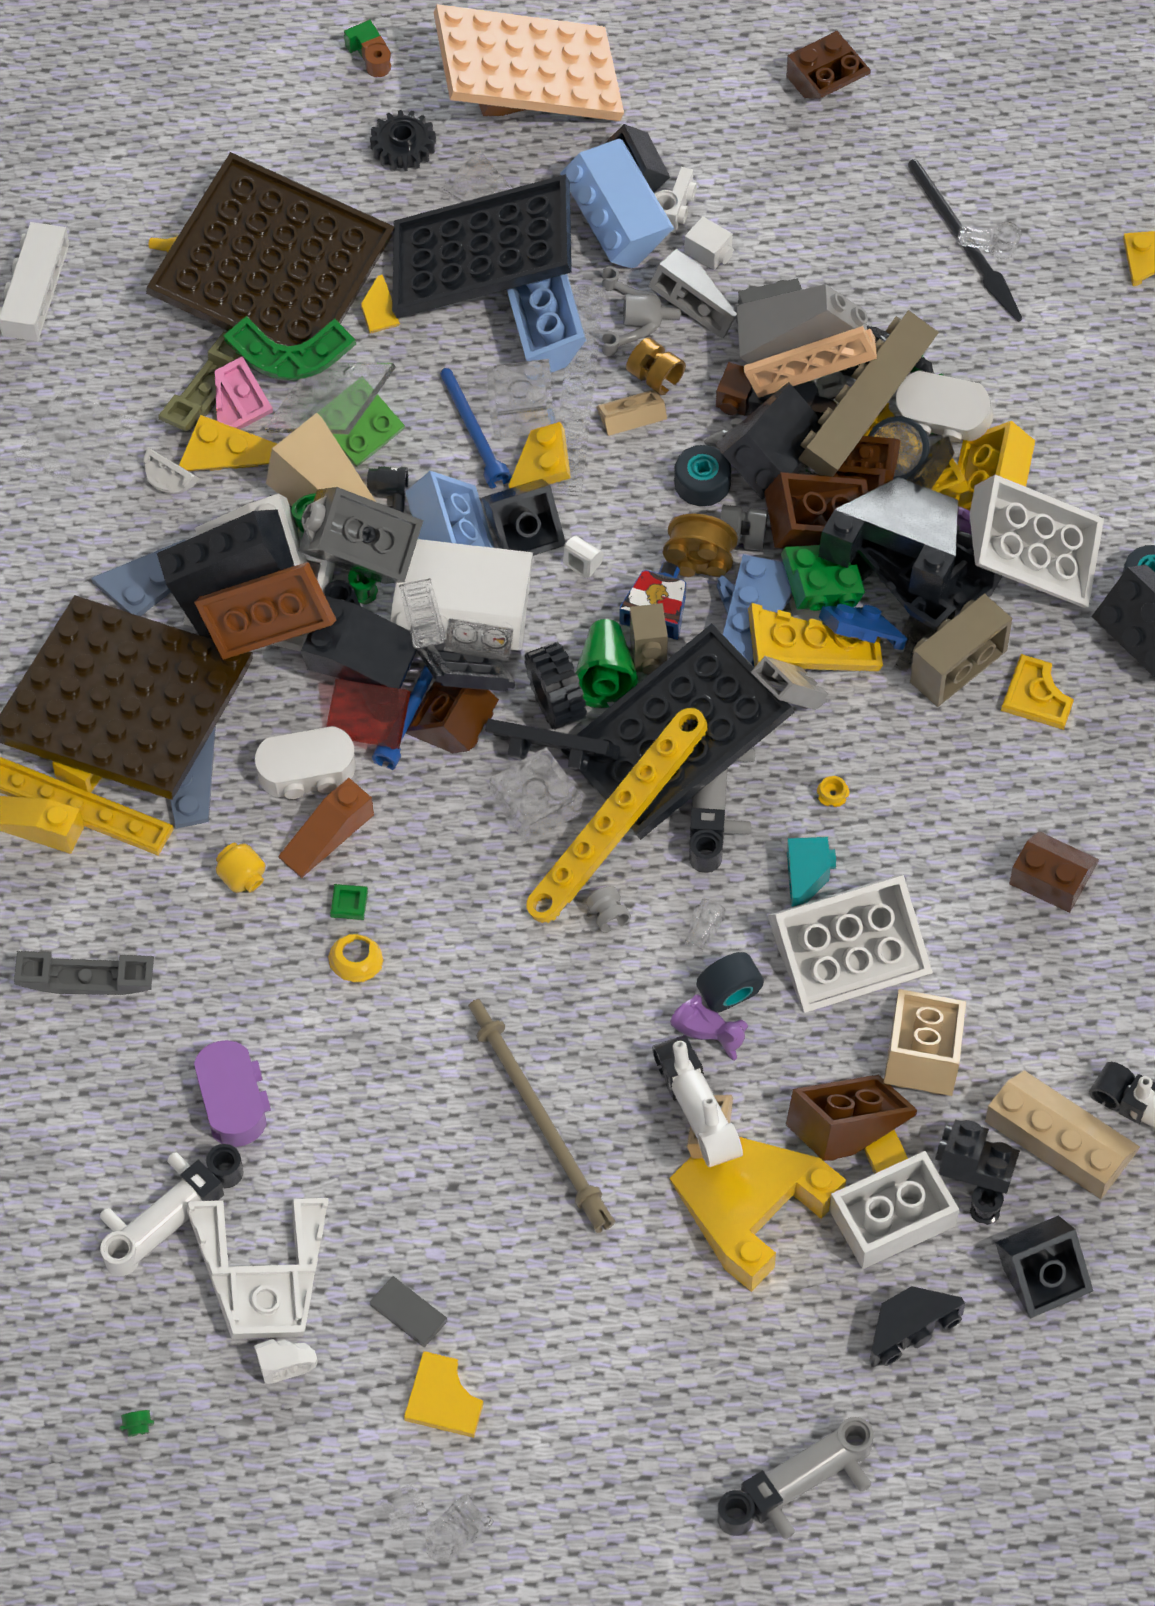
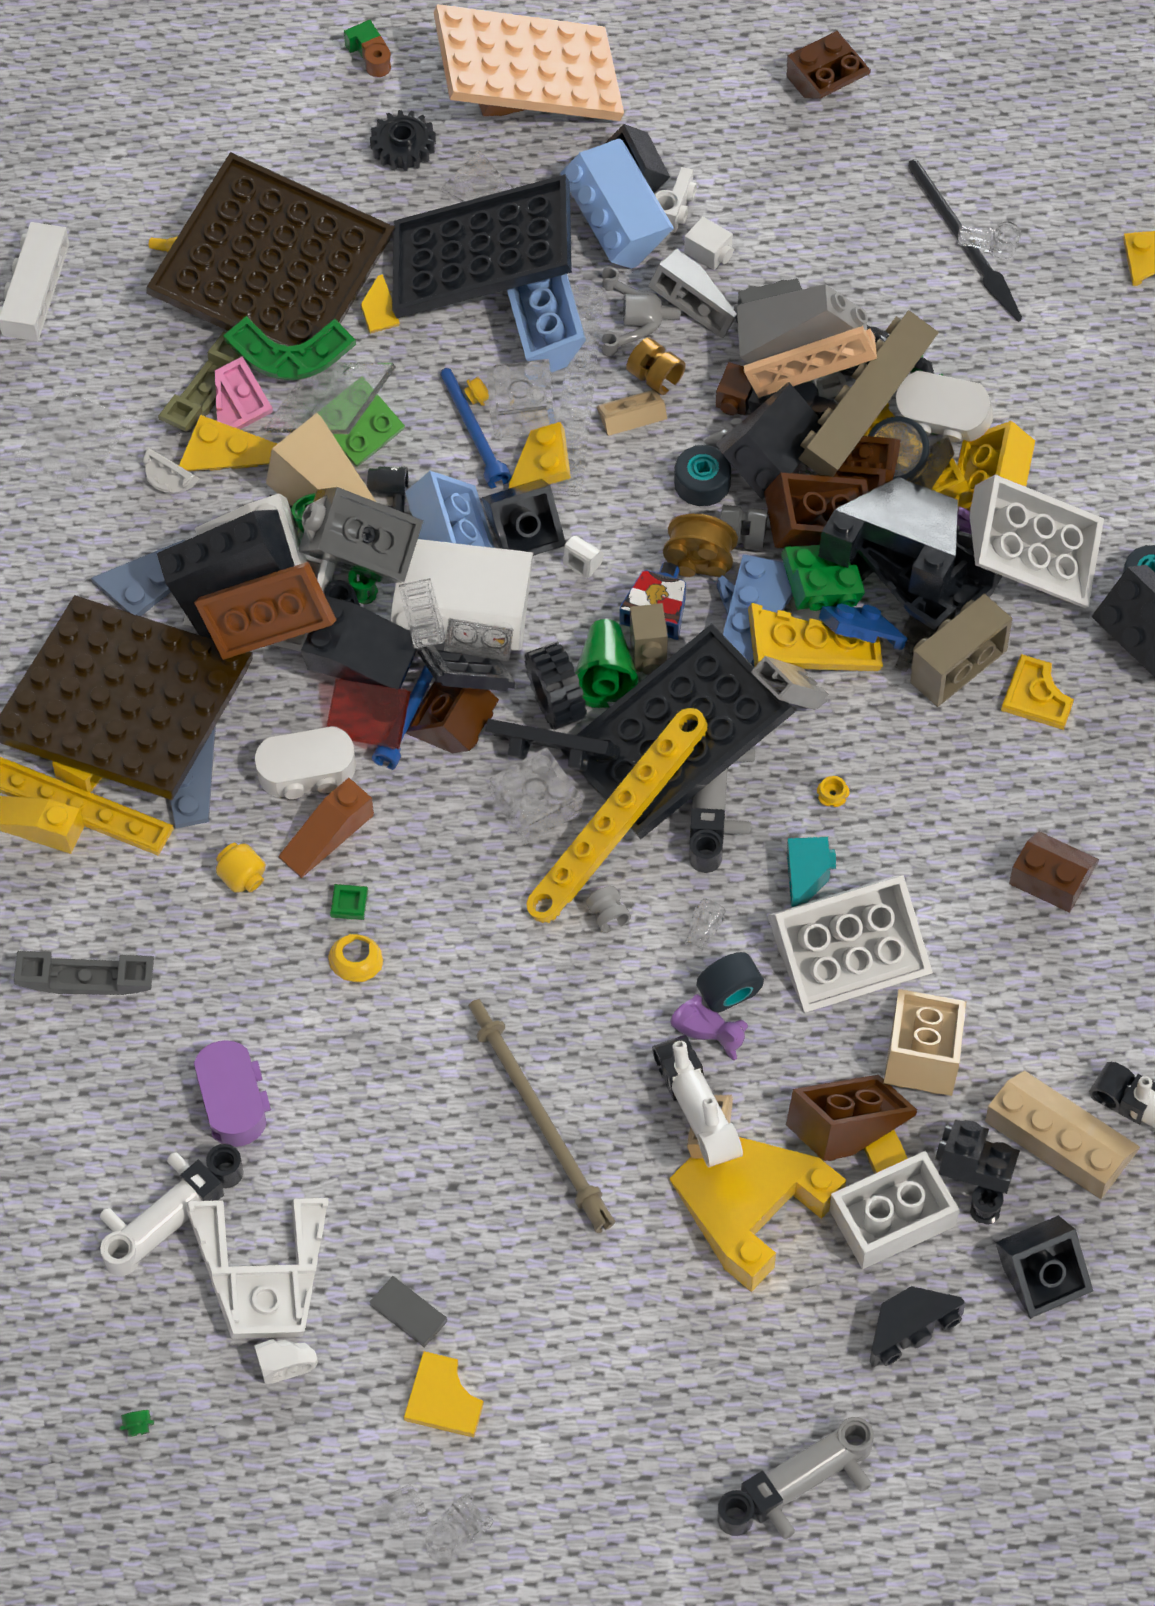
(476, 391): none -> yellow plate

